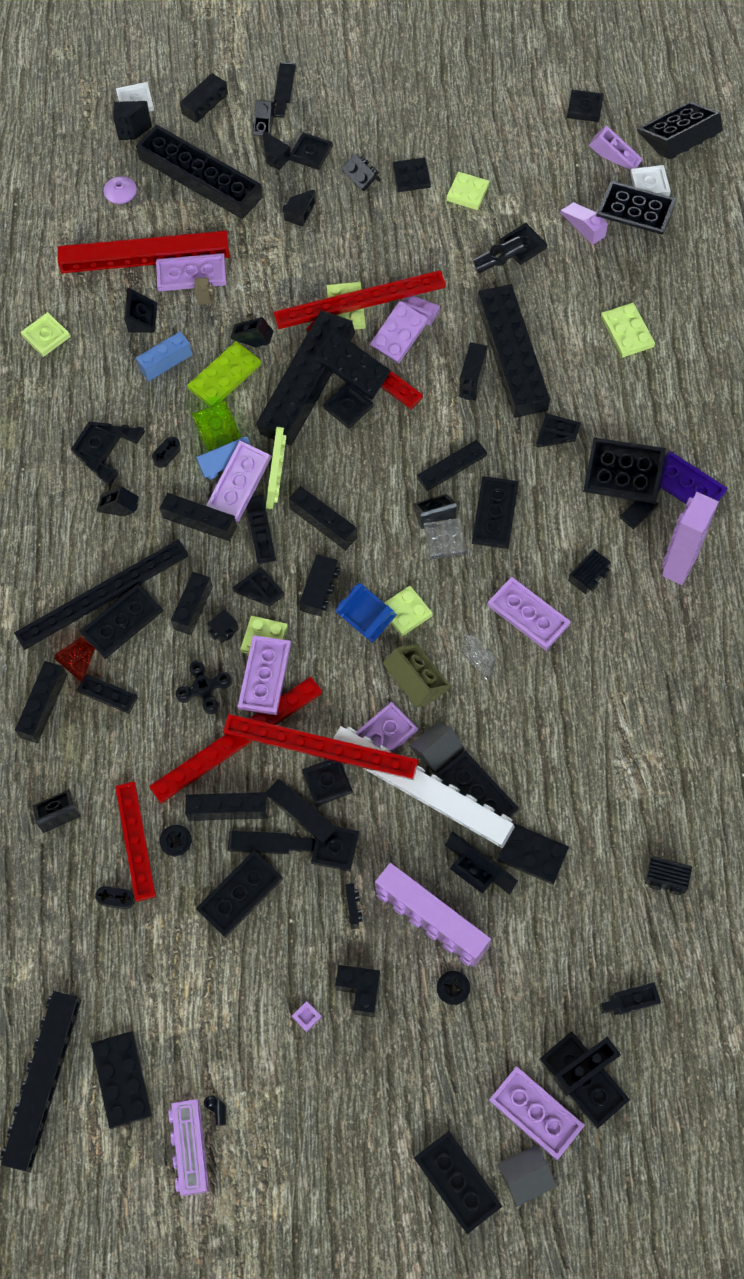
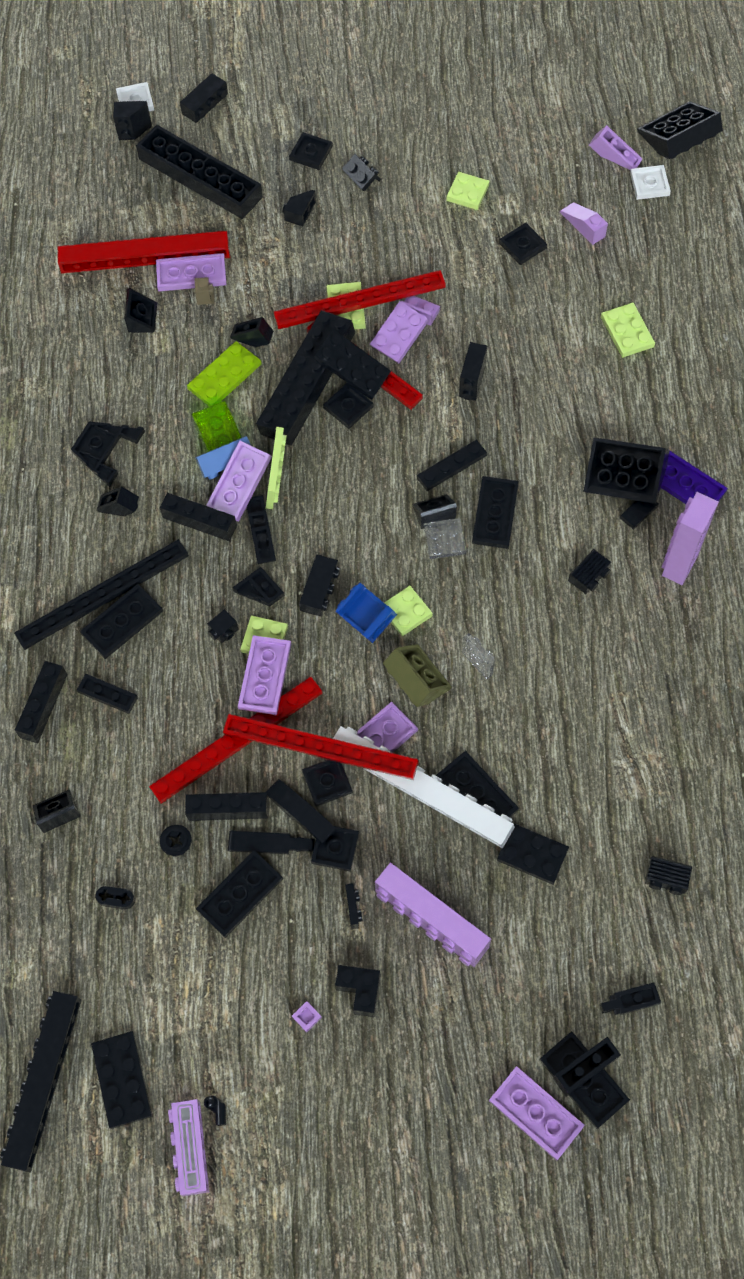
(45, 334): yellowish green plate -> none
(76, 657): clear red wing -> none
(120, 190): lavender dish -> none
(135, 842): red plate -> none
(164, 356): medium blue brick -> none
(167, 452): black beam -> none
(191, 603): black brick -> none
(202, 681): black gear -> none
(263, 116): black slope -> none
(276, 151): black slope -> none
(284, 88): black piece -> none
(323, 518): black brick -> none
(411, 174): black plate -> none
(437, 746): dark grey slope -> none
(458, 1182): black plate -> none
(462, 984): black gear -> none
(477, 868): black bracket -> none
(507, 250): black piece -> none
(513, 351): black brick -> none
(527, 1175): dark grey slope -> none
(528, 613): lavender plate -> none
(557, 431): black wing -> none
(585, 105): black tile -> none
(636, 207): black slope -> none

